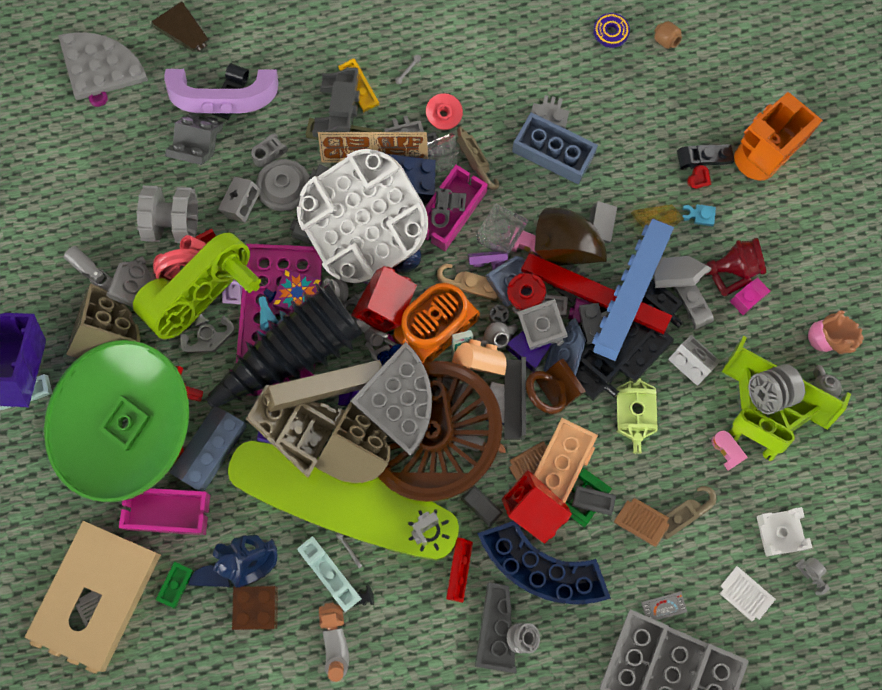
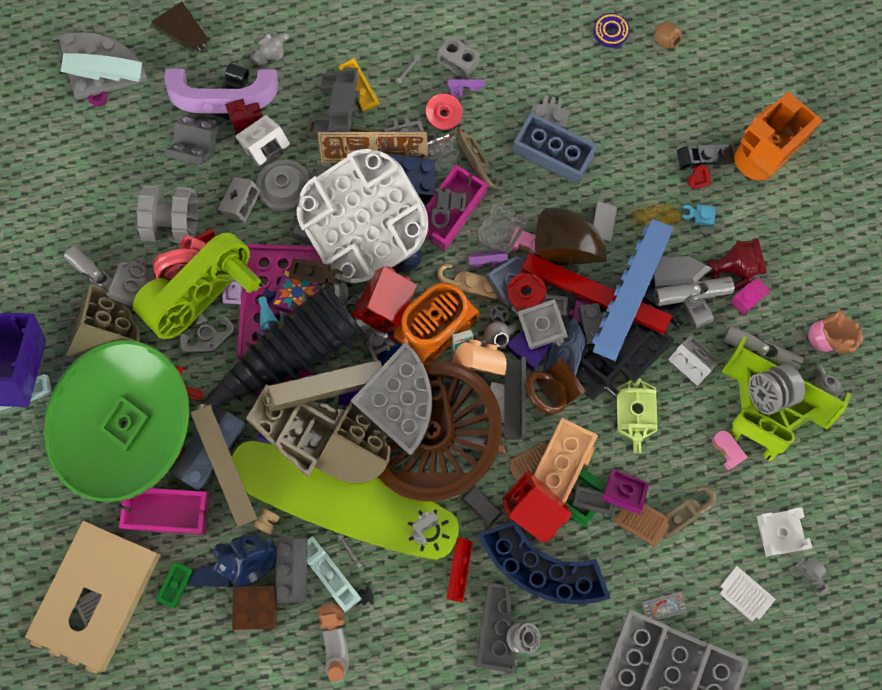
(101, 66): none -> light aqua slope
(223, 465): none -> dark tan brick
(243, 115): none -> dark red hinge
(259, 135): none -> white panel
(266, 521): none -> tan wheel
(270, 48): none -> light grey piece
(291, 570): none -> dark grey brick
(313, 272): none -> dark brown plate
(456, 60): none -> light grey brick
(456, 85): none -> medium lavender hinge
(625, 491): none -> magenta tile
(682, 293): none -> light grey piece
(780, 356): none -> light grey piece

